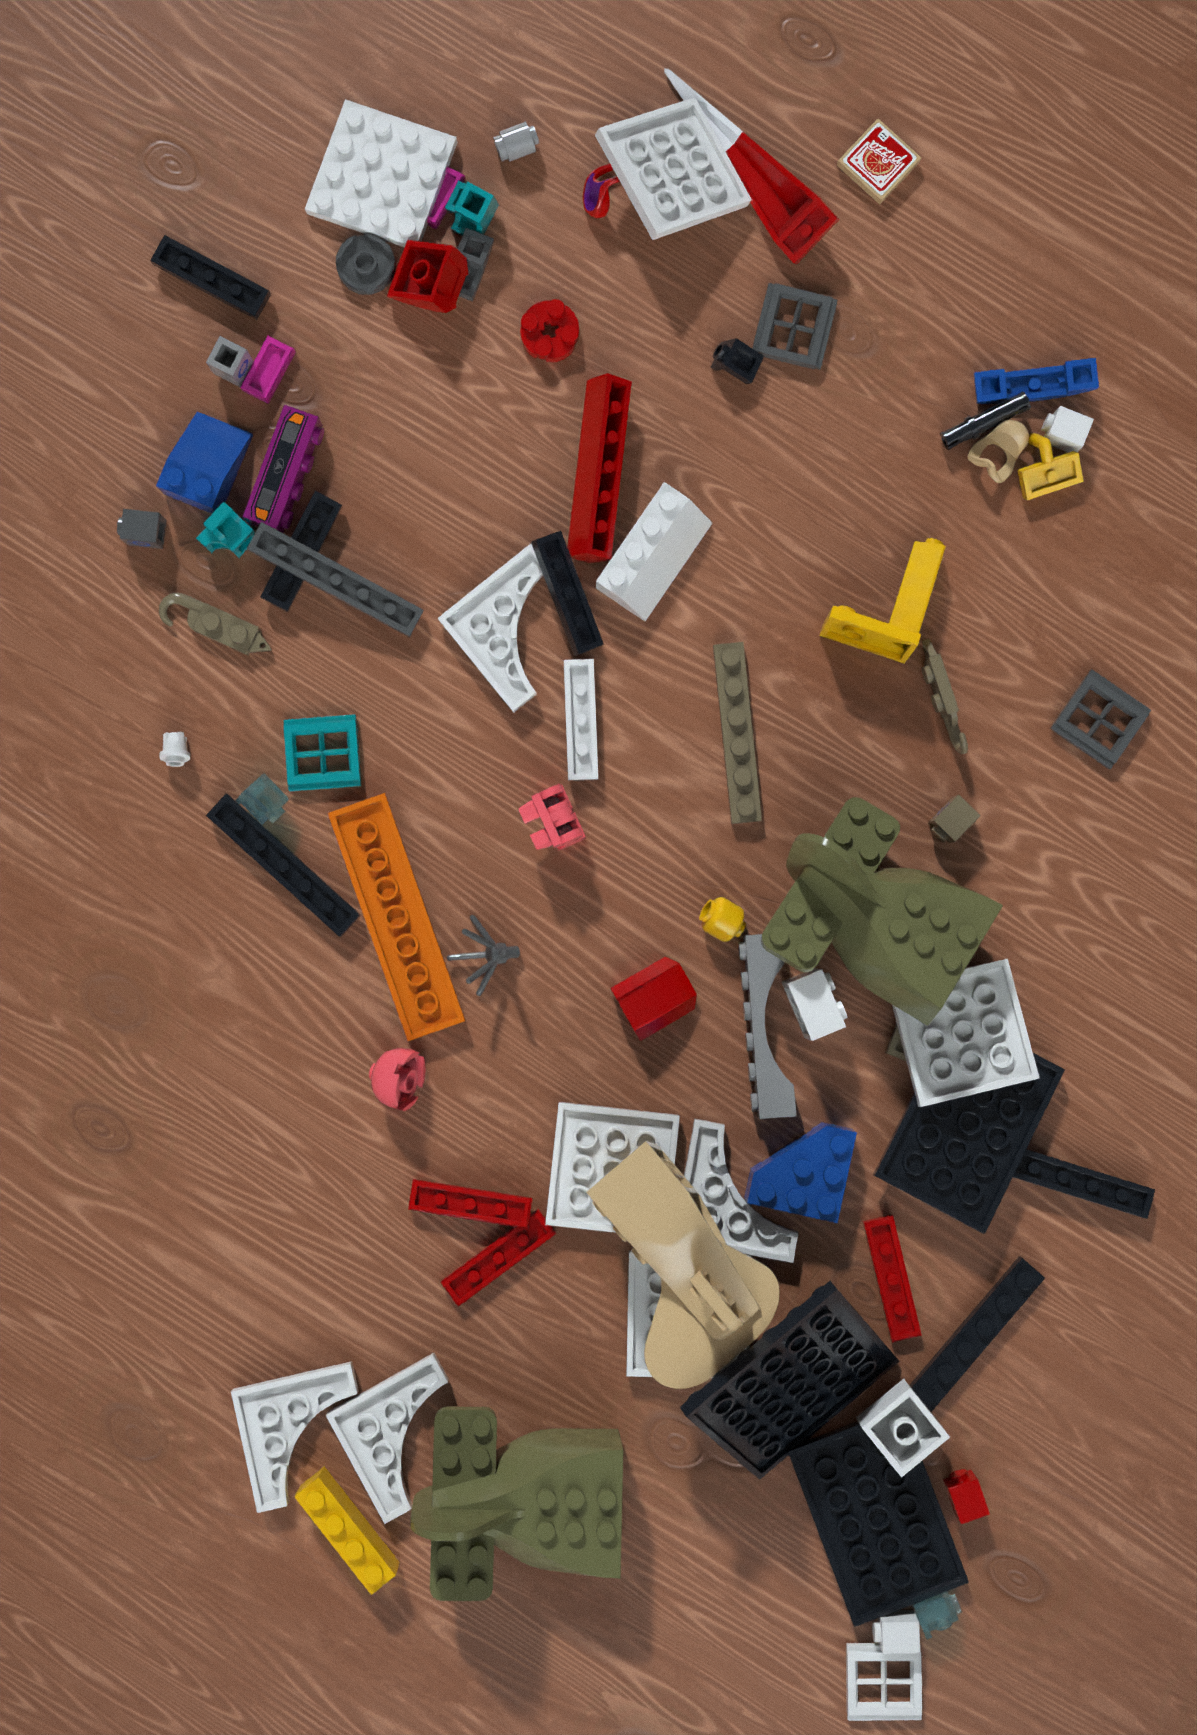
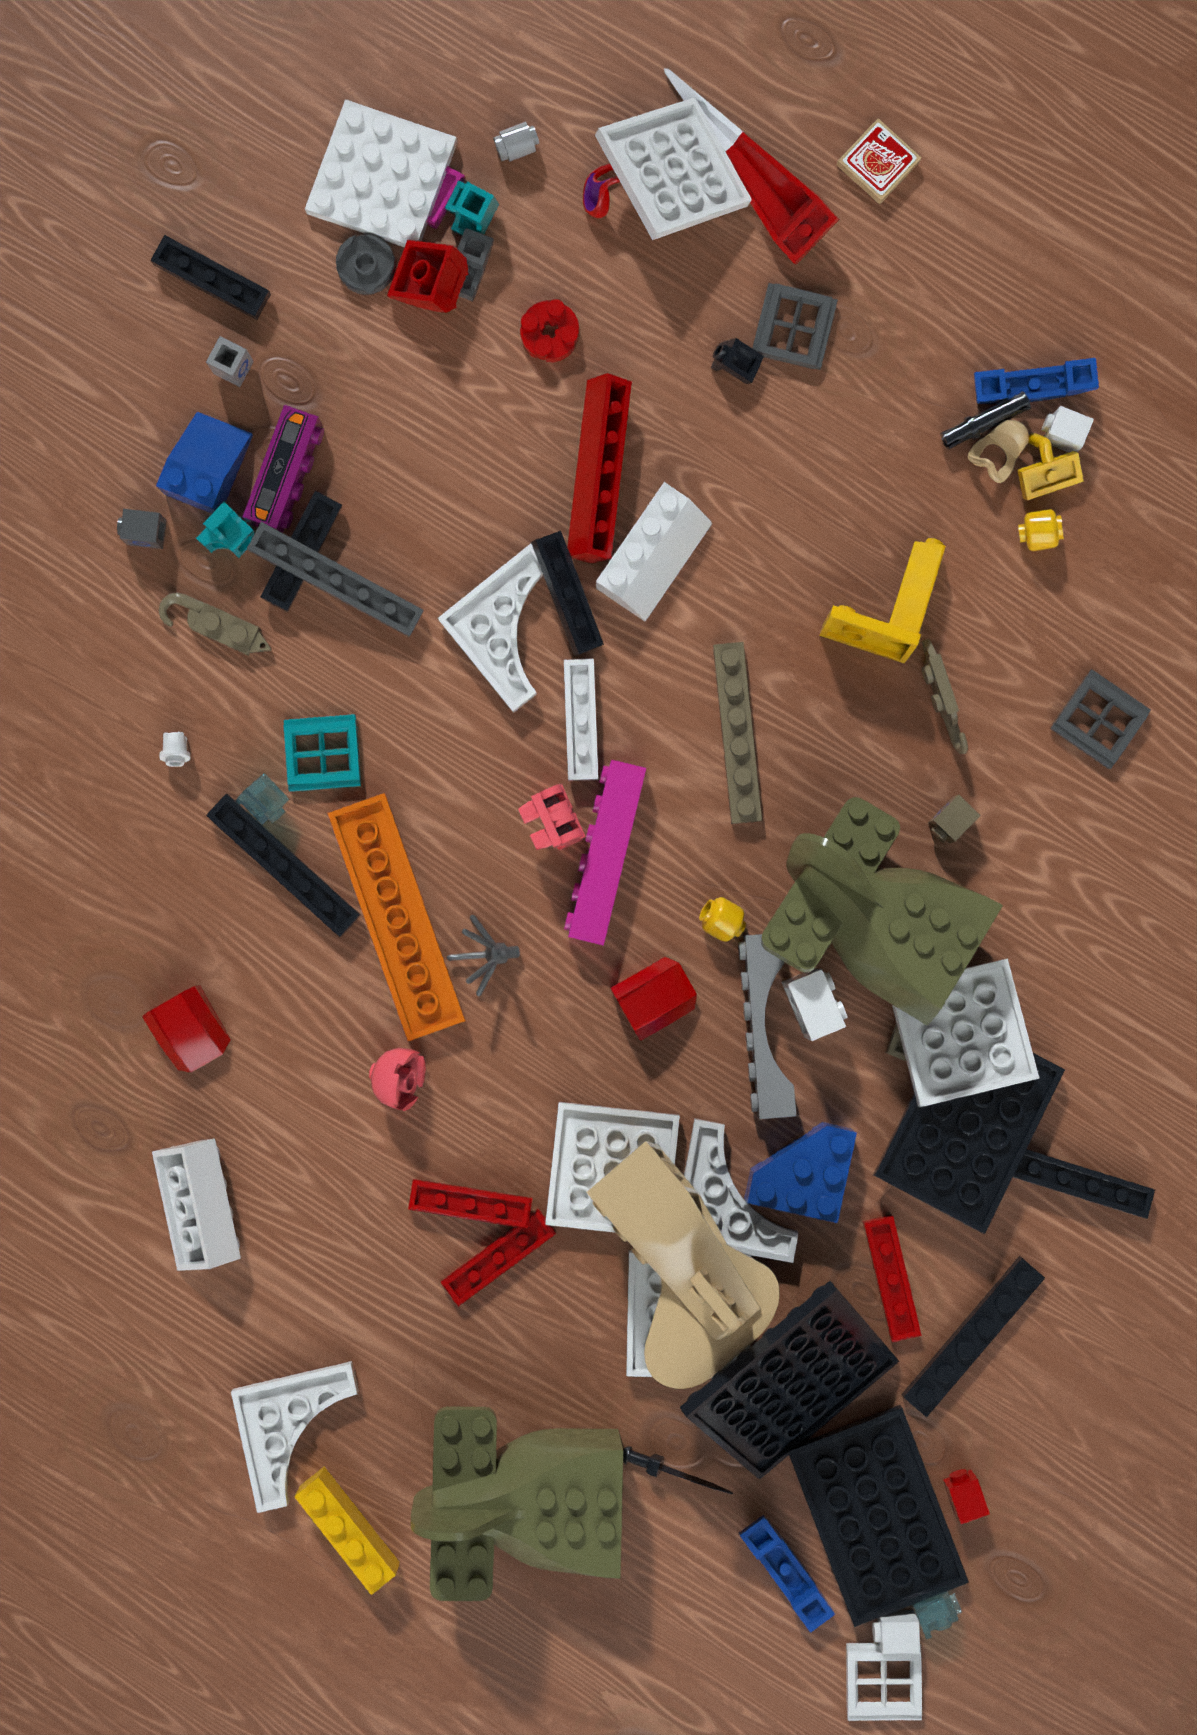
(188, 1029): none -> red slope
(196, 1205): none -> white slope
(268, 369): dark pink tile -> none
(375, 1428): white plate -> none
(606, 852): none -> dark pink brick
(654, 1466): none -> black sword
(787, 1572): none -> blue slope
(902, 1427): white brick -> none
(1041, 530): none -> yellow head

